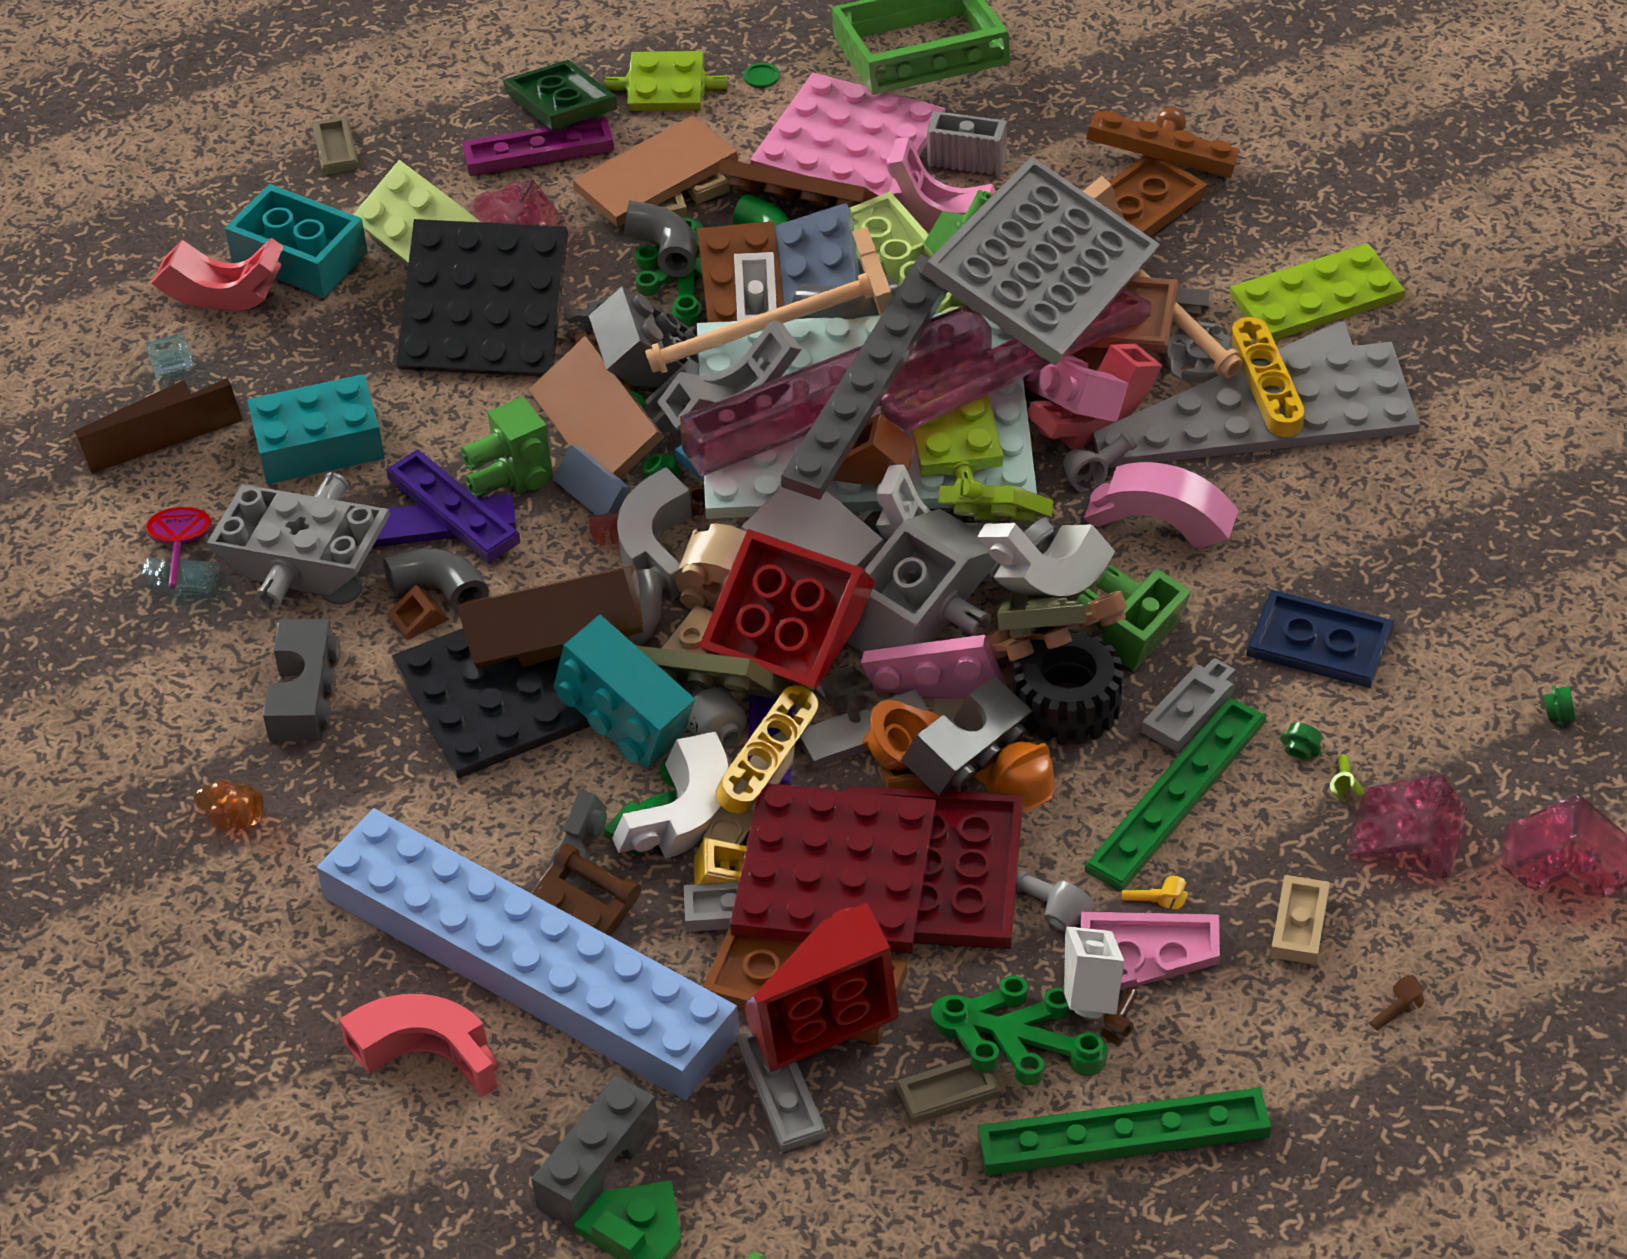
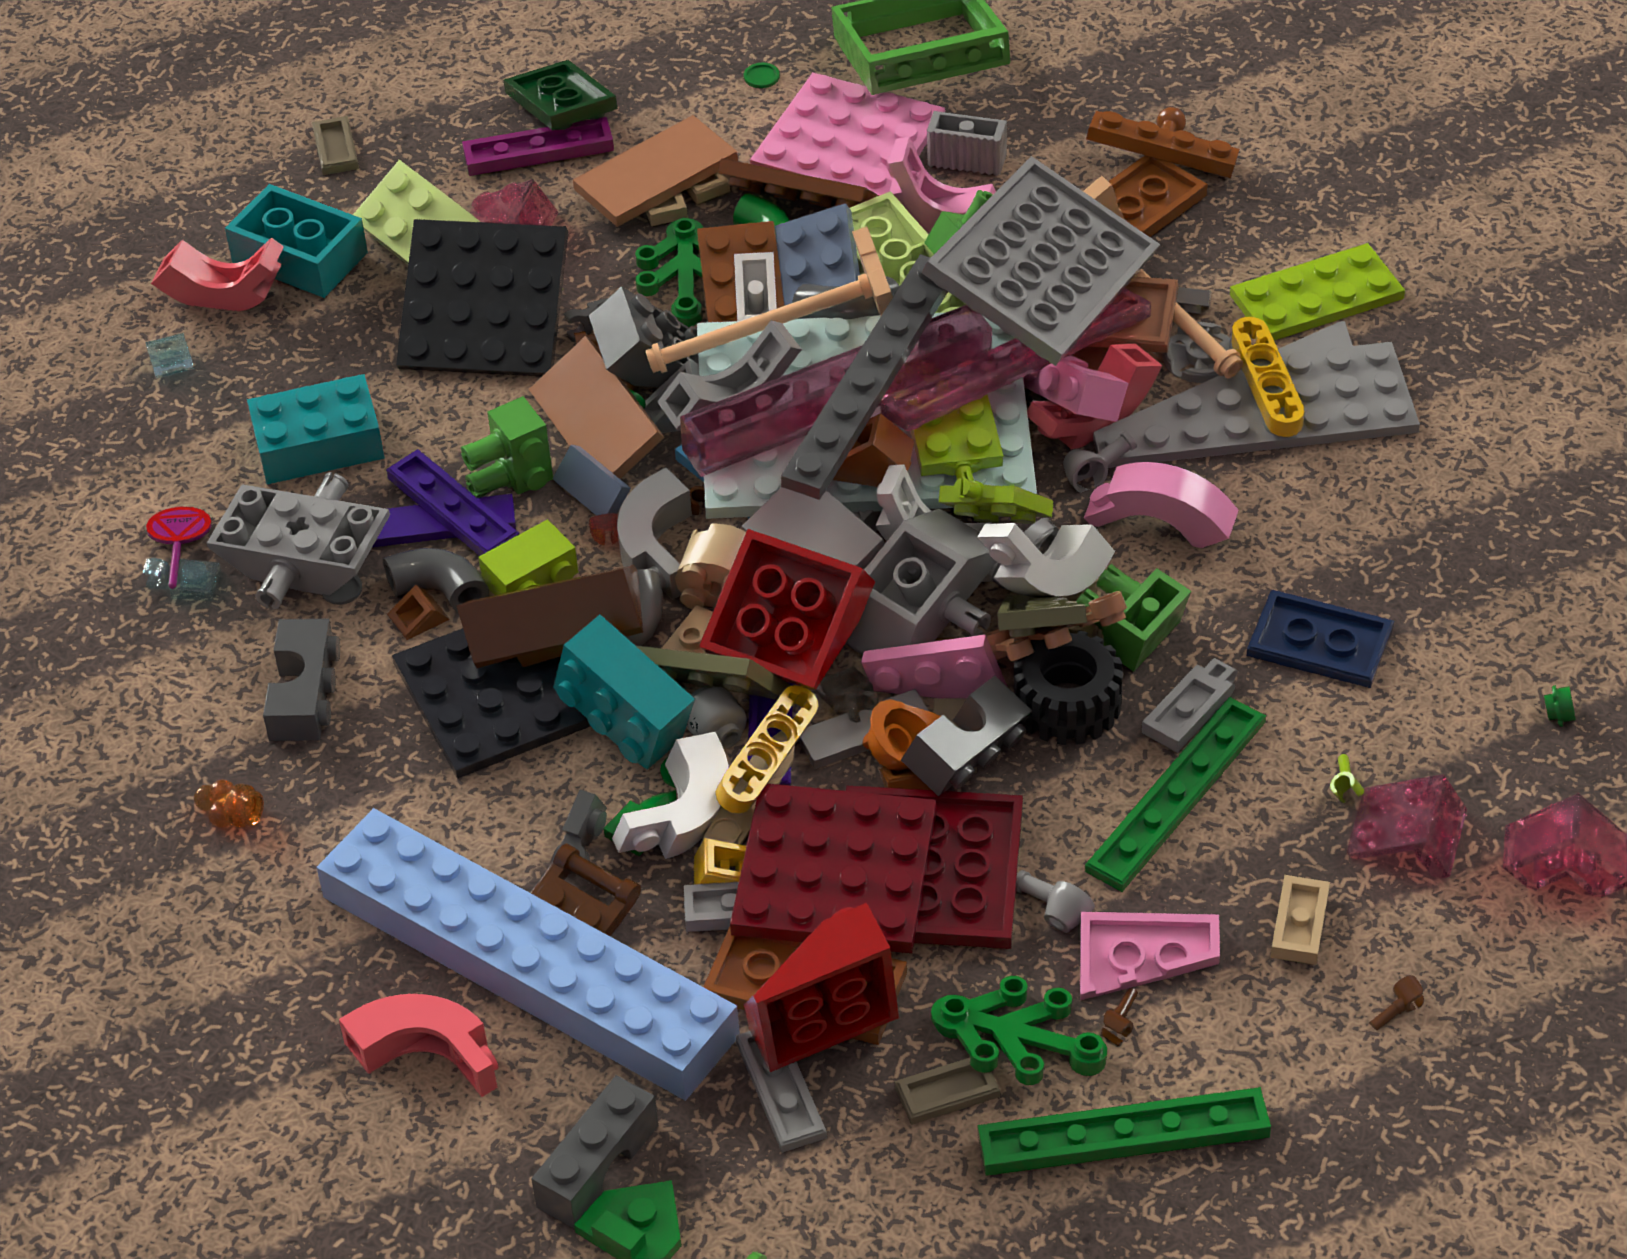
(155, 424): reddish brown slope -> none
(529, 560): none -> lime brick
(658, 462): green plate -> none
(665, 230): dark grey cylinder -> none
(666, 81): lime plate -> none
(1021, 770): orange piece -> none
(1092, 971): white slope -> none
(1172, 888): yellow hand -> none
(1302, 741): green plate -> none

